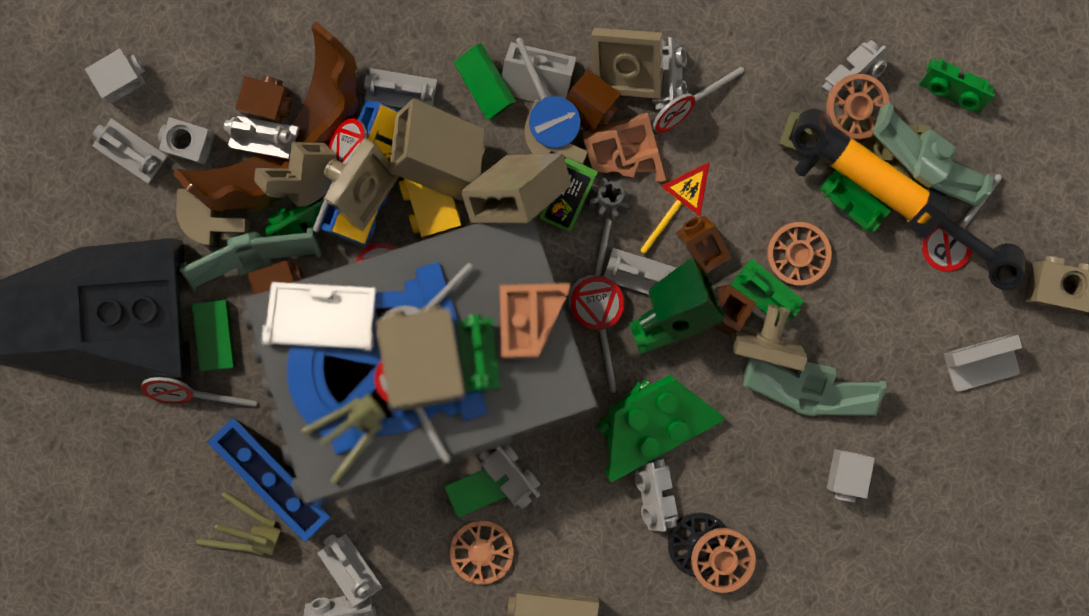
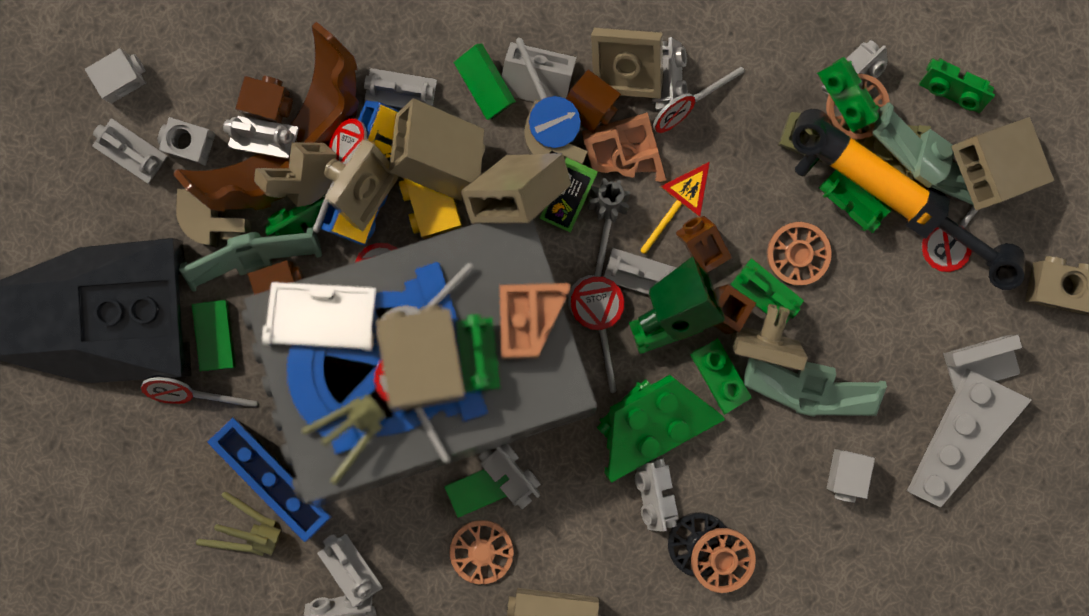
(720, 376): none -> green hinge
(853, 103): none -> green hinge
(967, 431): none -> light grey wing
(1002, 163): none -> dark tan brick

